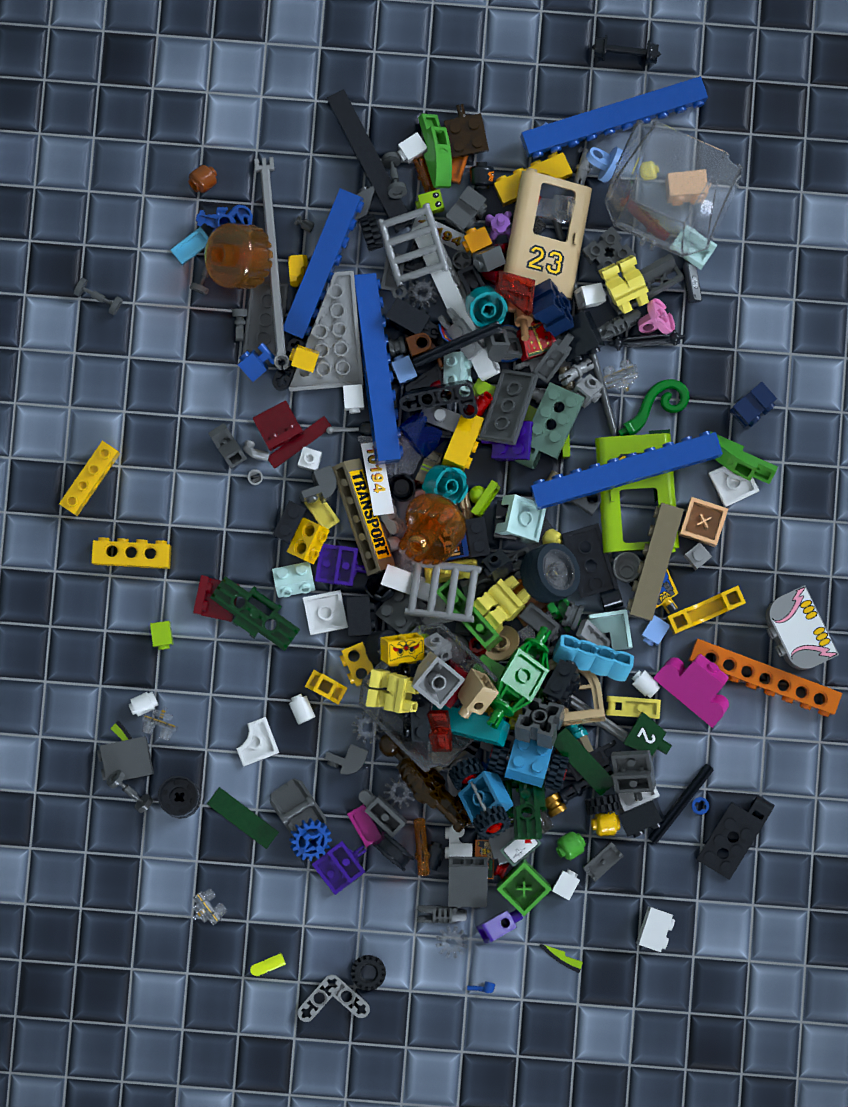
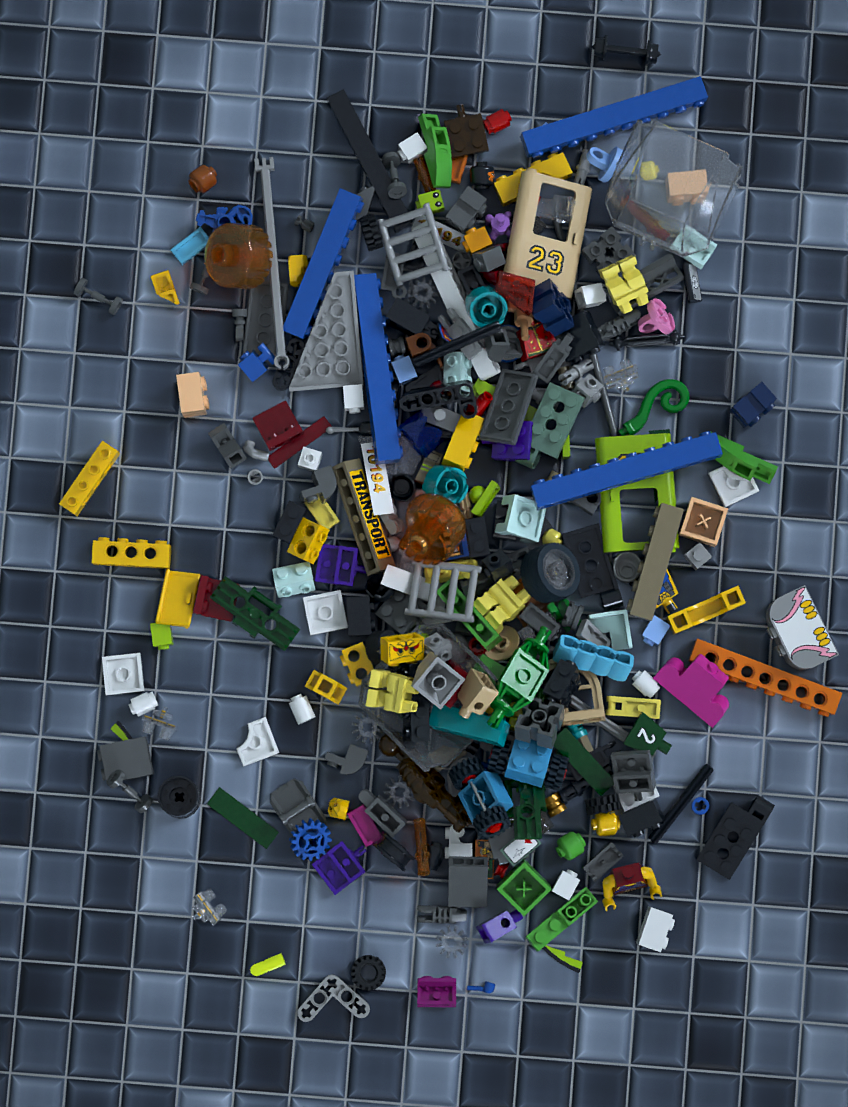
(123, 674): none -> white tile
(164, 286): none -> yellow slope
(176, 594): none -> yellow door
(191, 394): none -> light nougat brick
(304, 358): yellow brick -> none
(338, 808): none -> yellow rock
(436, 991): none -> magenta bracket
(440, 731): clear red slope -> none
(497, 121): none -> red brick
(561, 919): none -> bright green slope
(628, 879): none -> torso

